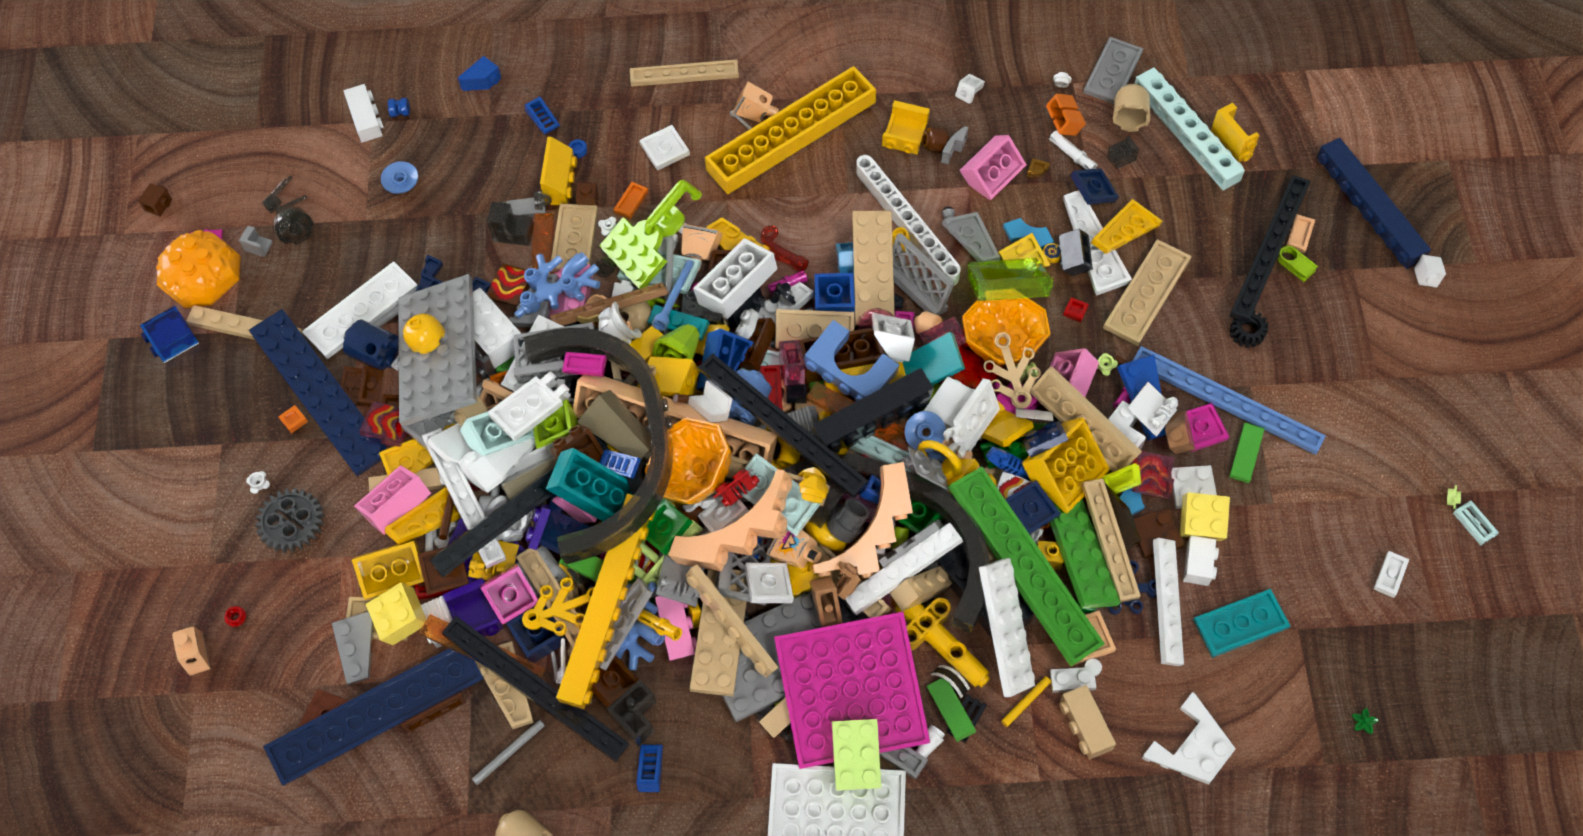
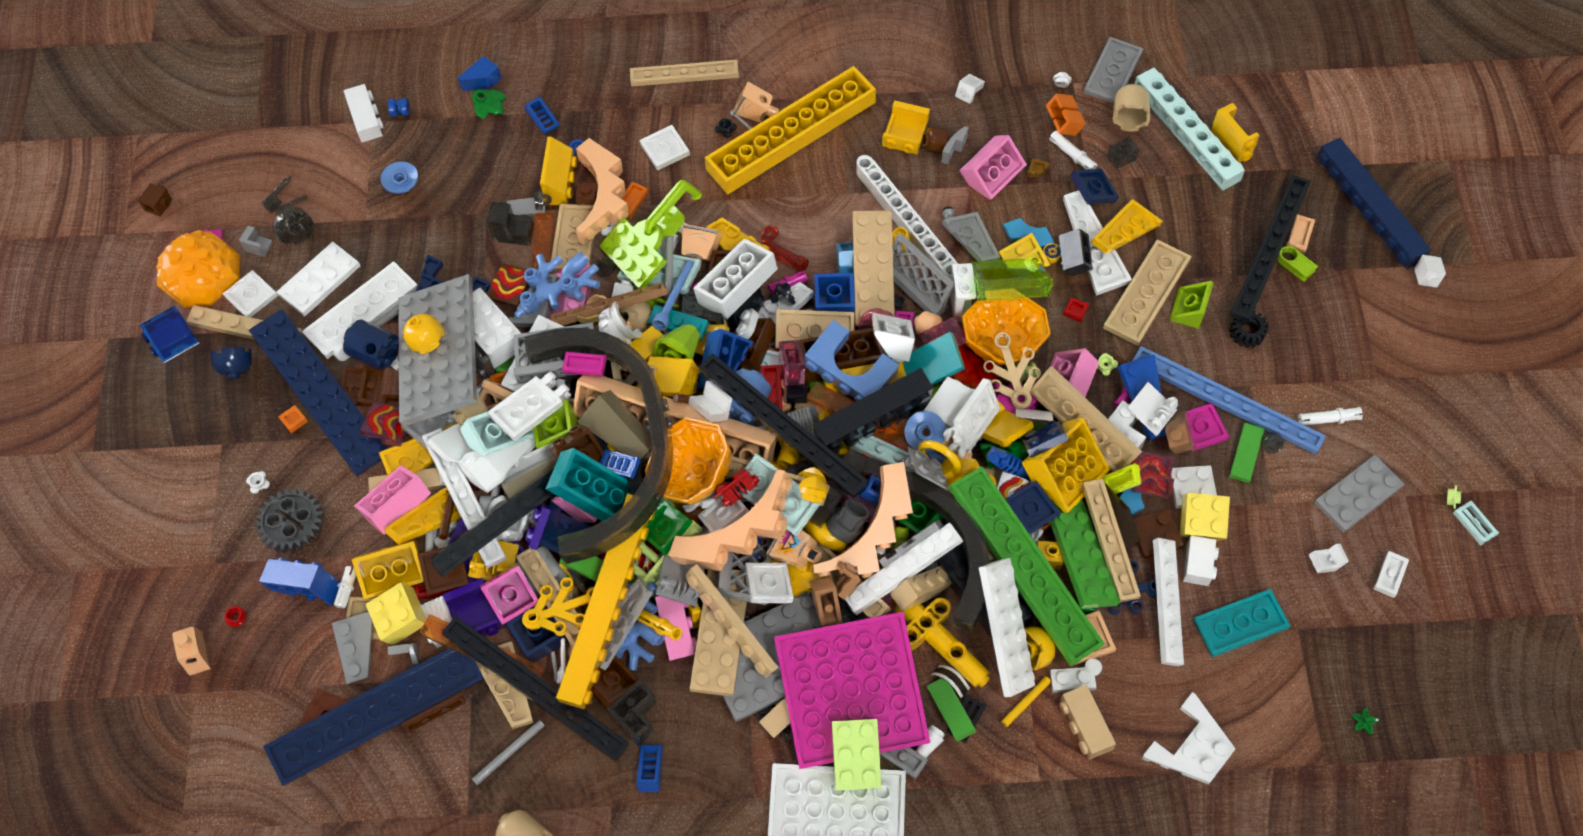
(232, 361): none -> dark blue cylinder
(250, 294): none -> white tile
(300, 578): none -> wedge
(318, 279): none -> white plate
(339, 353): none -> white tile
(345, 588): none -> white axle
(406, 648): none -> light grey tile
(489, 104): none -> green plate
(608, 206): none -> light nougat arch
(725, 123): none -> black plate
(963, 289): none -> white panel
(1040, 647): none -> yellow cylinder
(1191, 304): none -> lime slope
(1272, 442): none -> clear smoke tile
(1329, 559): none -> white bracket
(1339, 415): none -> white pin
(1359, 493): none -> light grey plate

